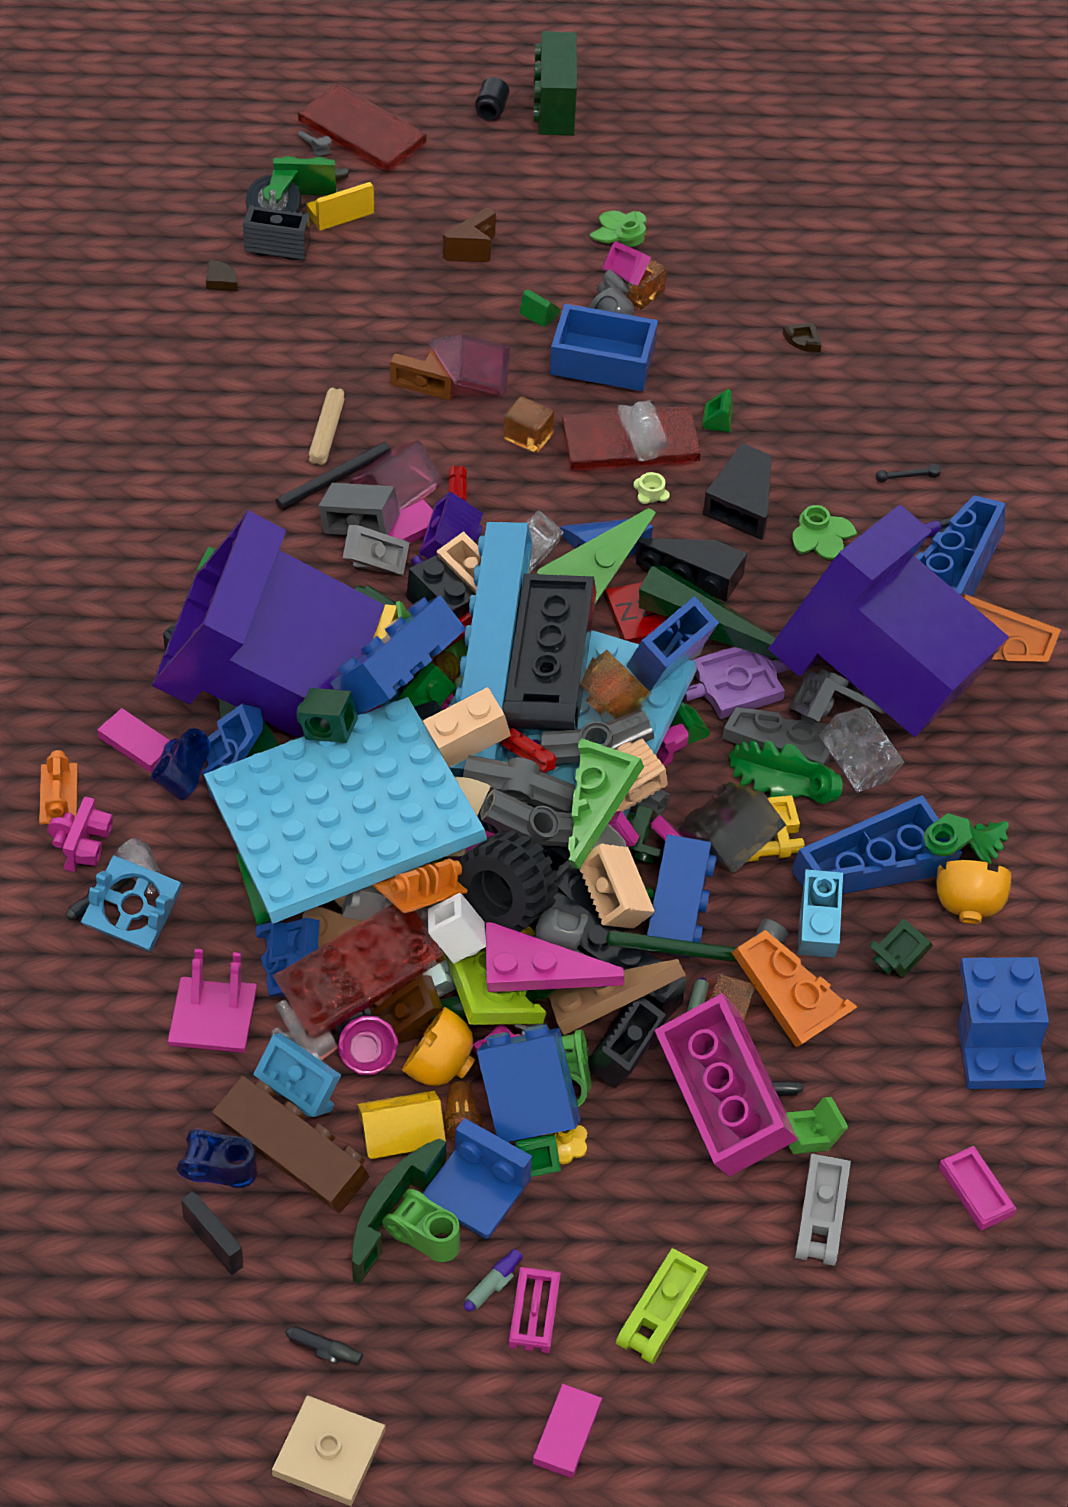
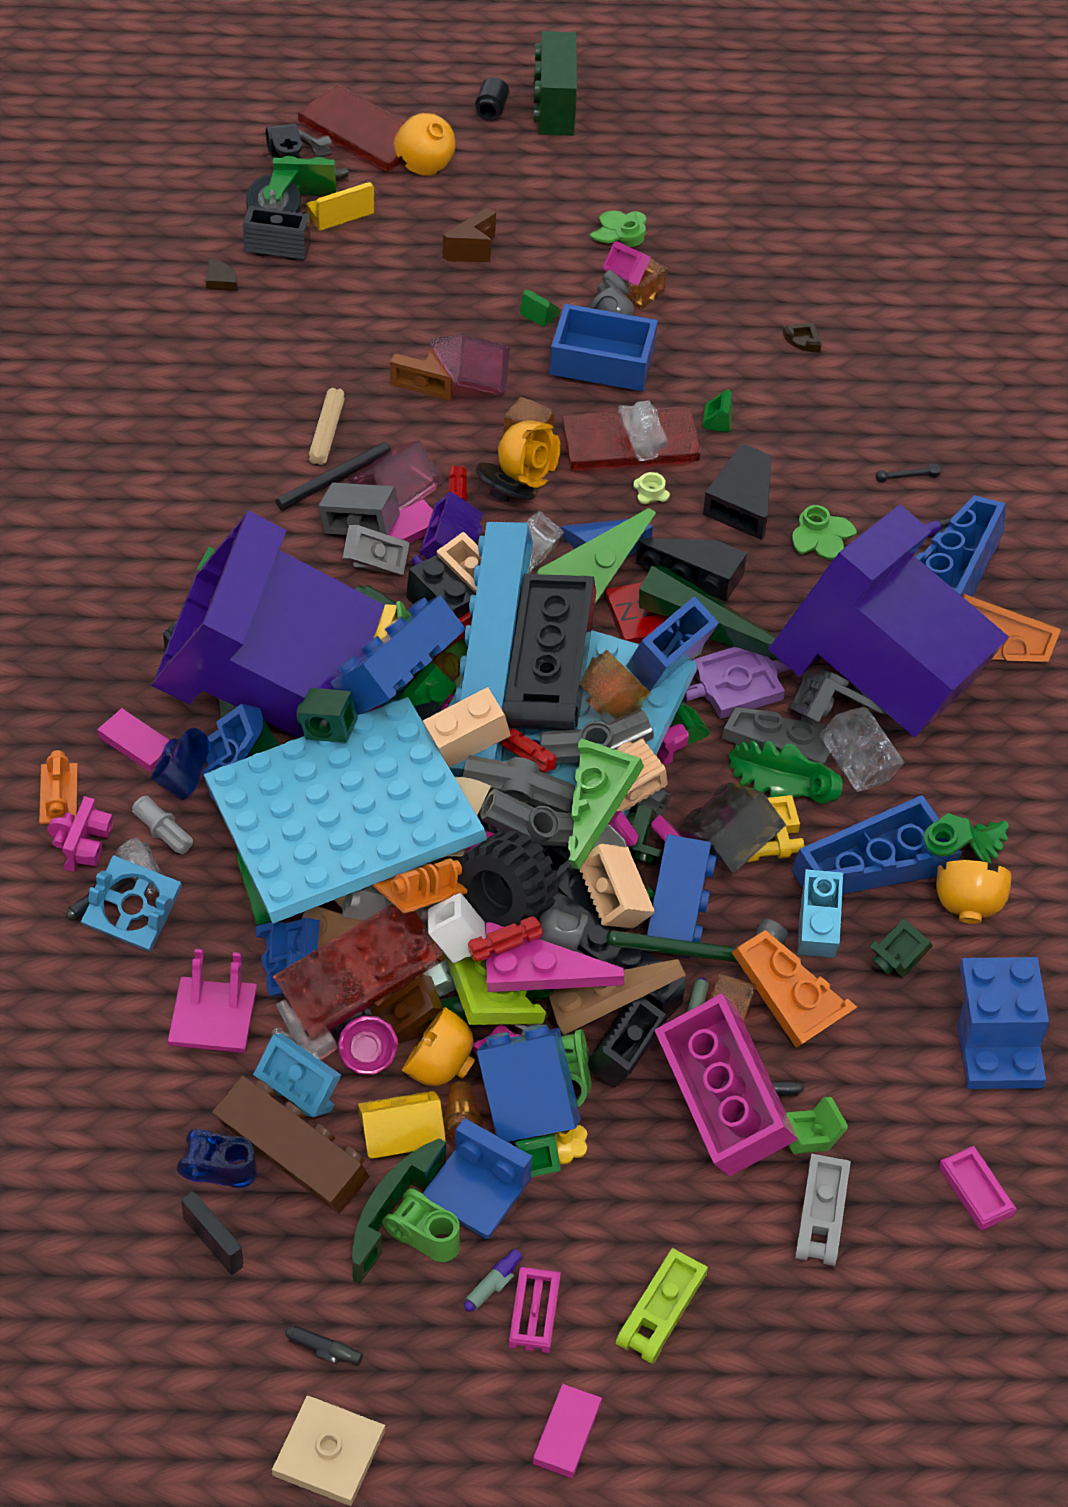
(162, 824): none -> light grey axle
(283, 140): none -> black piece
(425, 143): none -> light orange cylinder
(502, 485): none -> black dish
(505, 939): none -> red axle
(529, 452): none -> light orange cylinder

